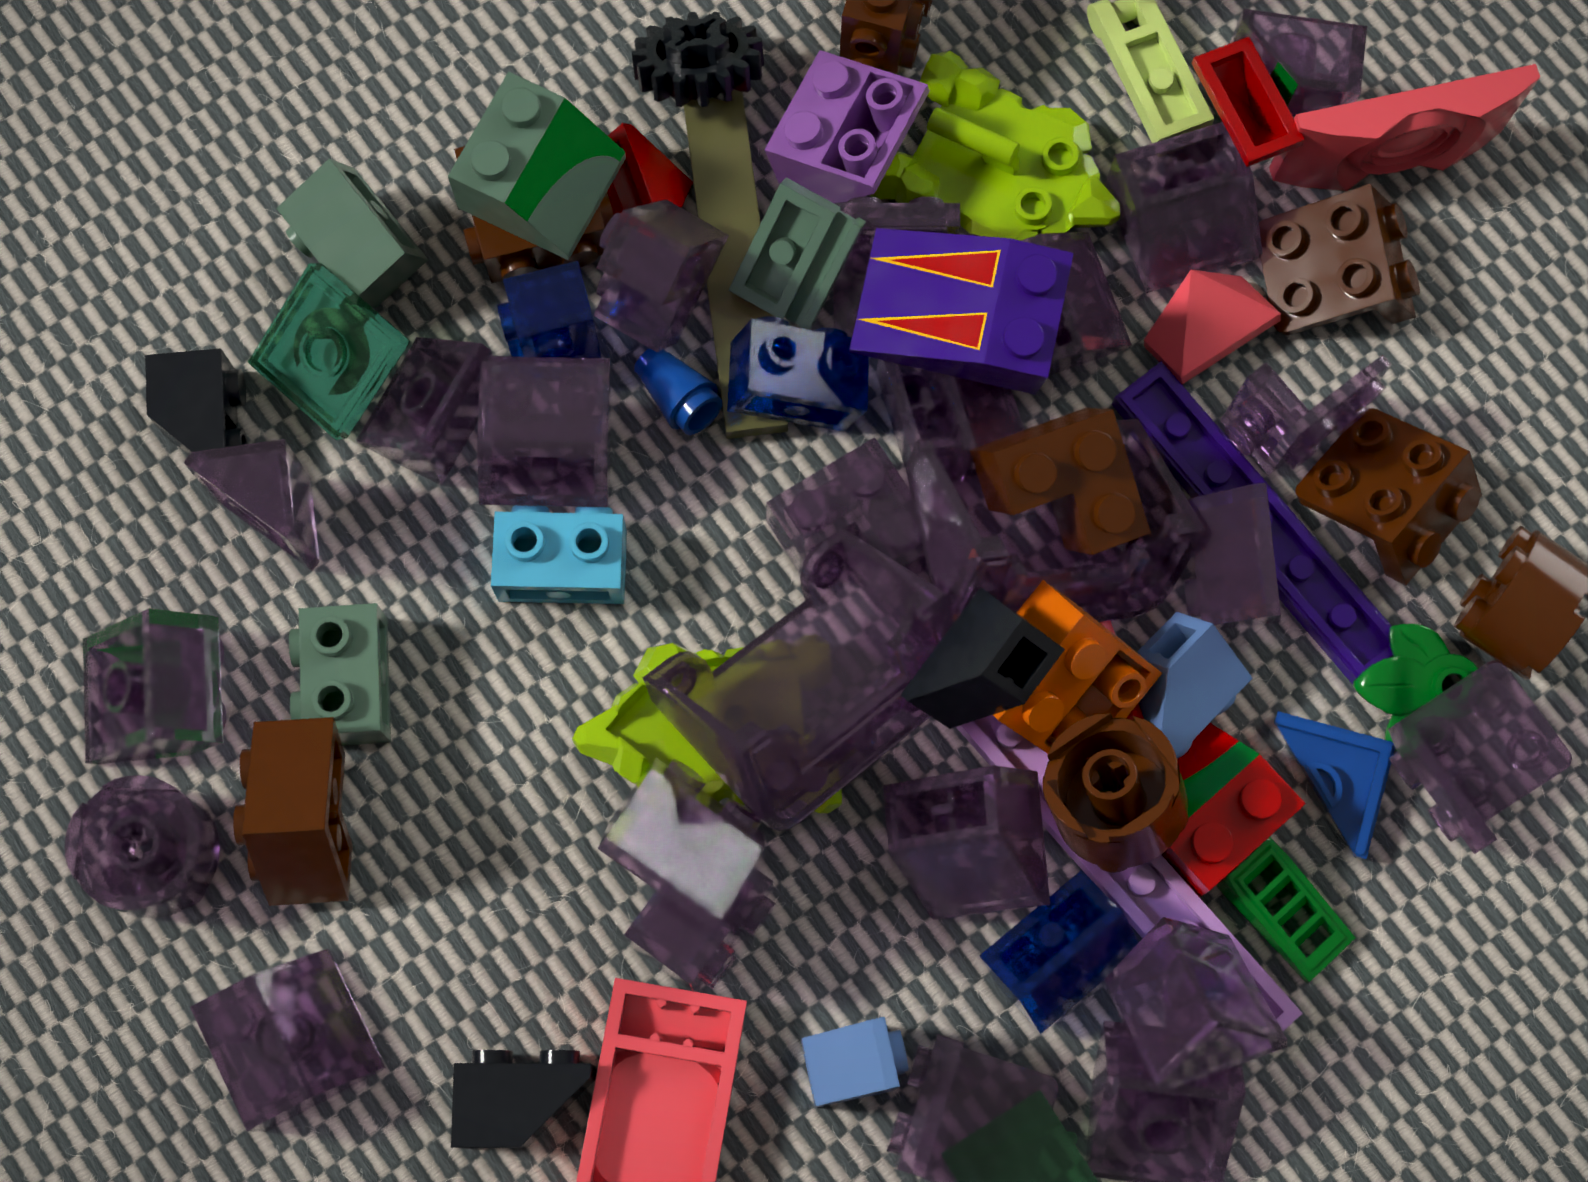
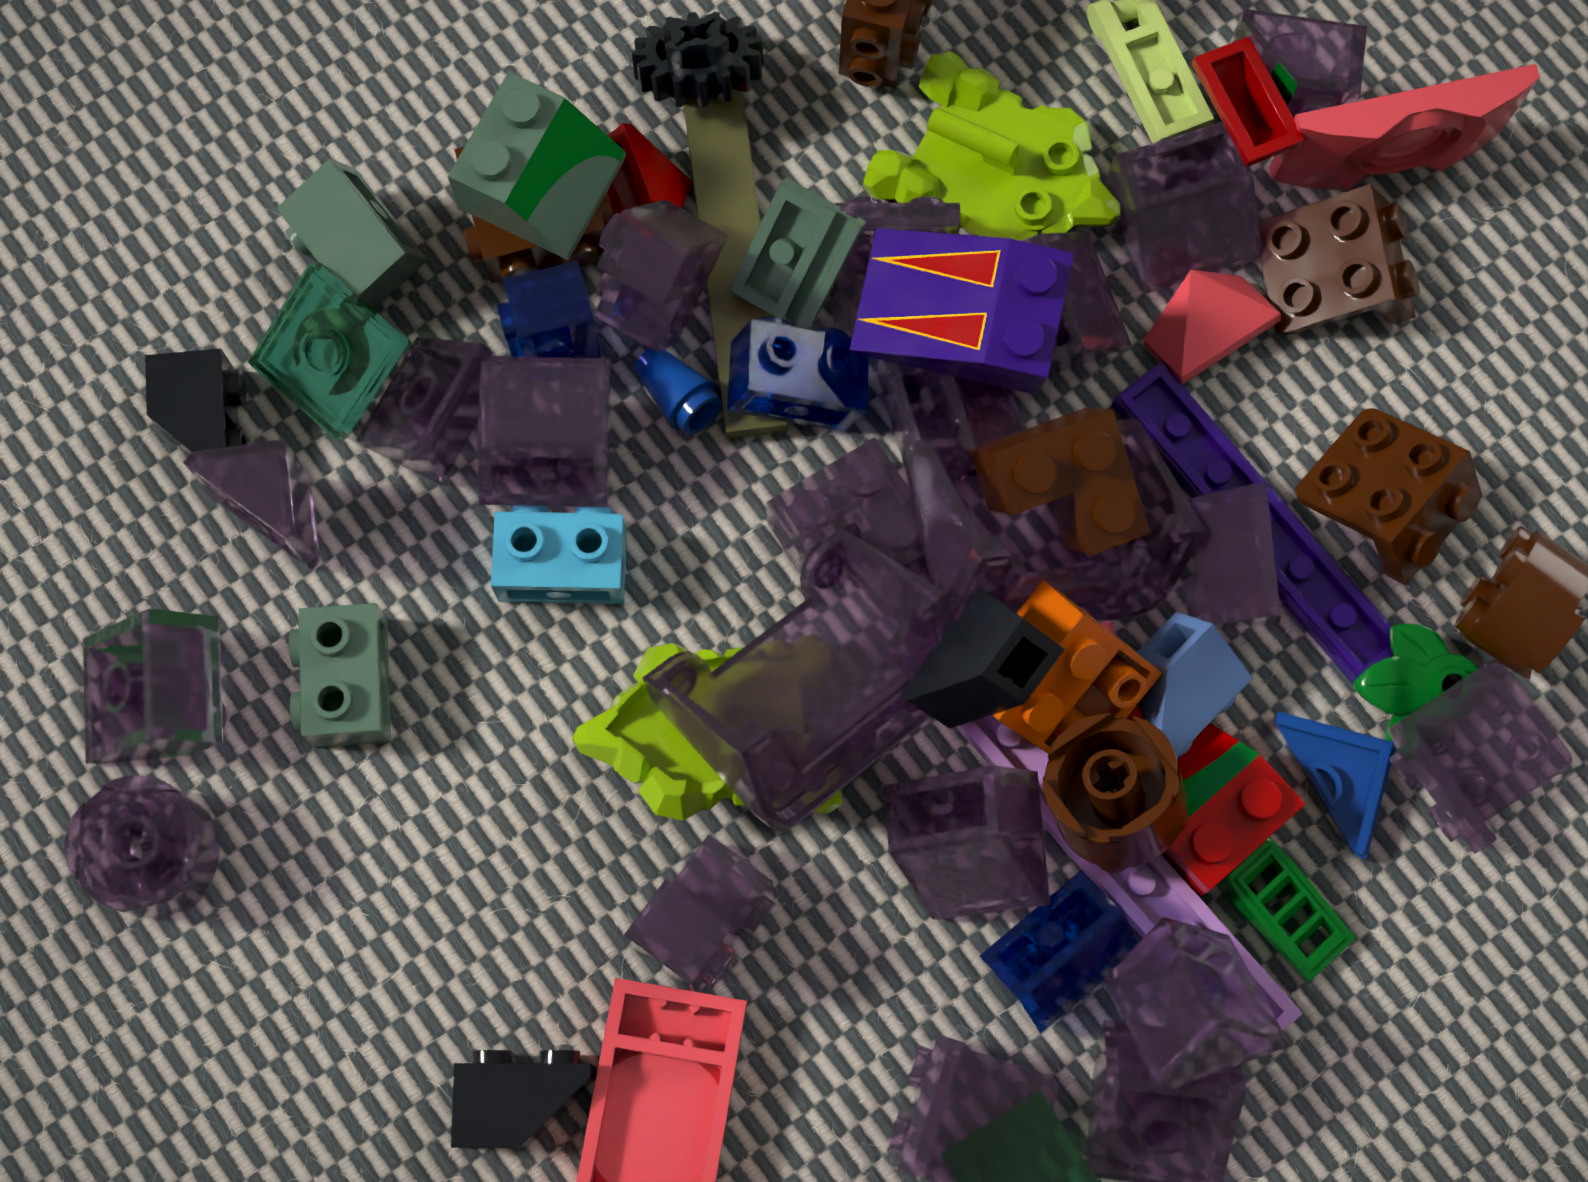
(287, 1039): clear purple slope -> none
(294, 812): reddish brown brick -> none
(684, 840): slope -> none
(844, 127): medium lavender slope -> none
(854, 1062): medium blue slope -> none
(1277, 426): clear purple bracket -> none

